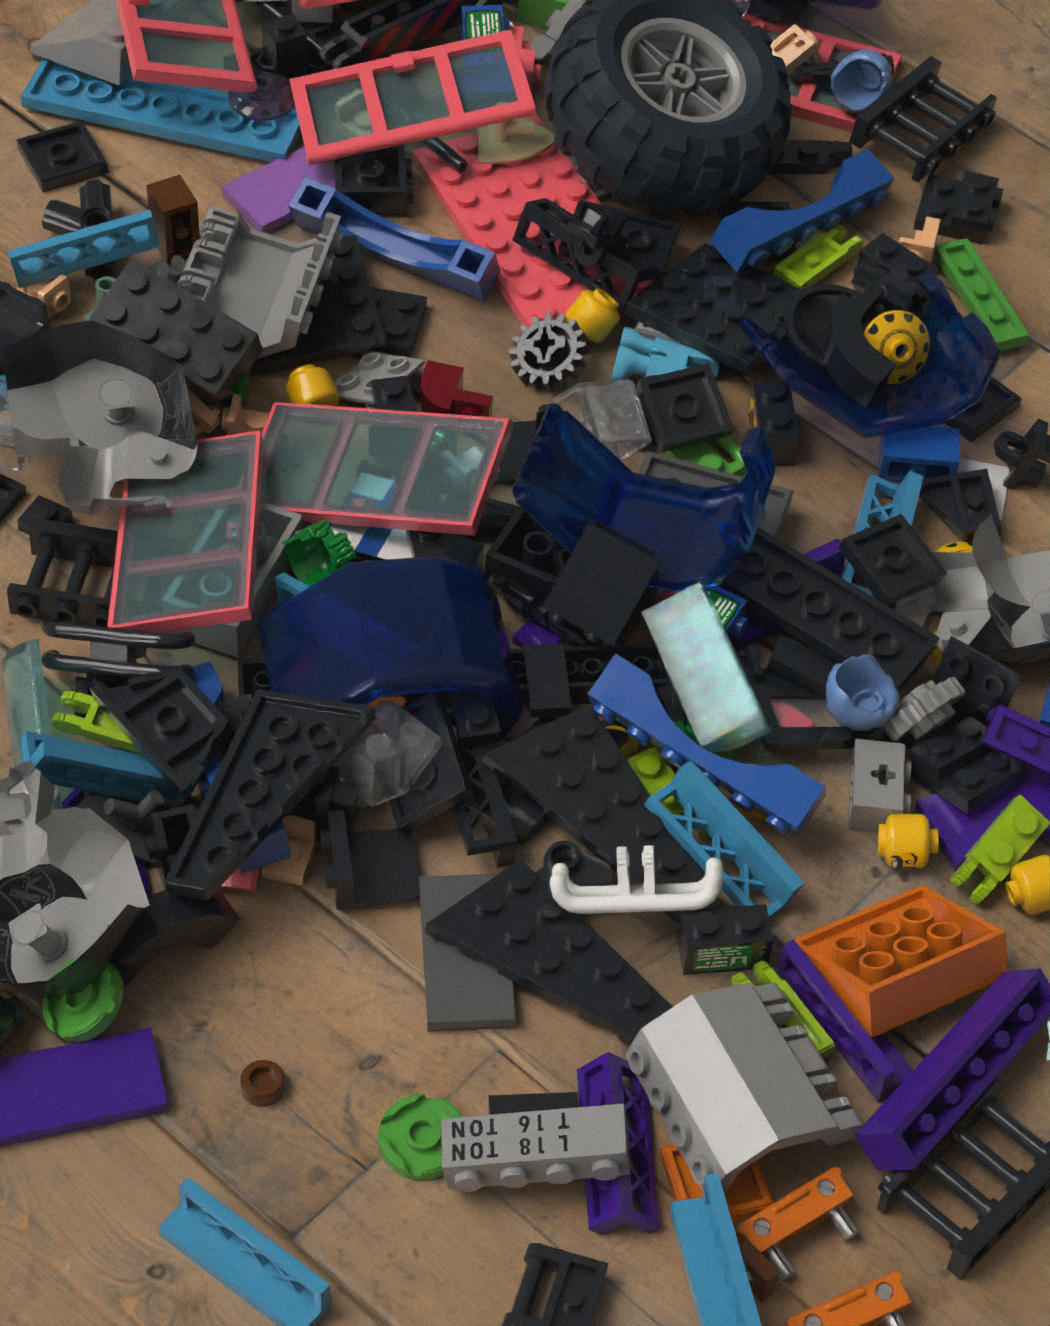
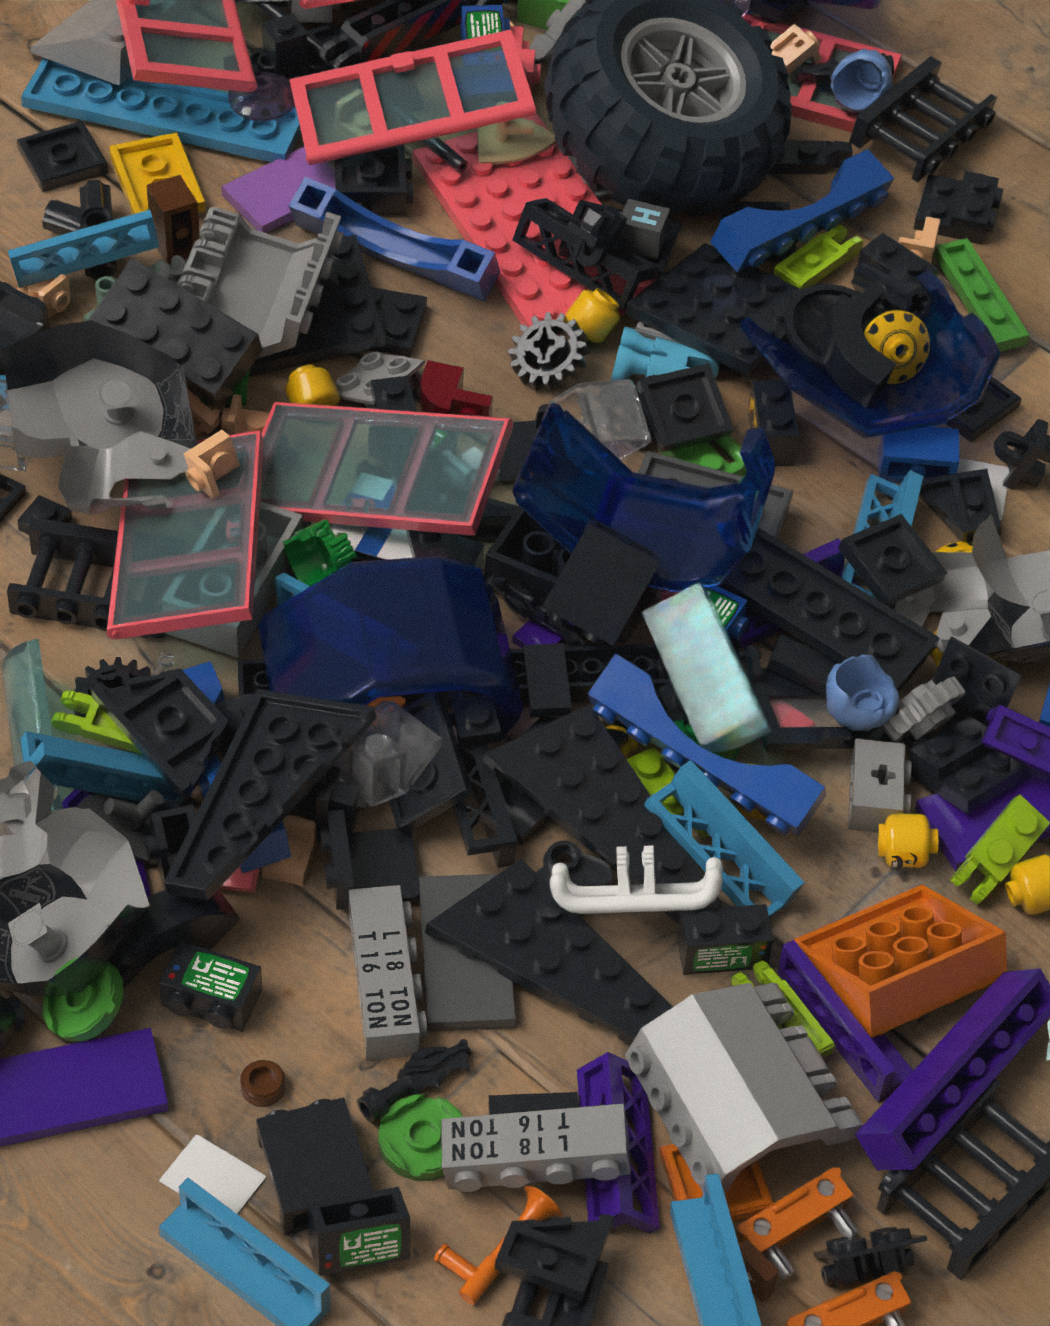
(113, 650): black piece -> none
(150, 161): none -> yellow plate
(210, 462): none -> light nougat bracket
(210, 986): none -> brick
(214, 1171): none -> white sticker
(311, 1158): none -> black panel
(359, 1231): none -> black brick
(384, 972): none -> light grey brick
(423, 1070): none -> black piece
(478, 1279): none -> orange piece
(555, 1252): none -> black wing
(645, 227): none -> dark grey brick
(883, 1252): none -> black hinge

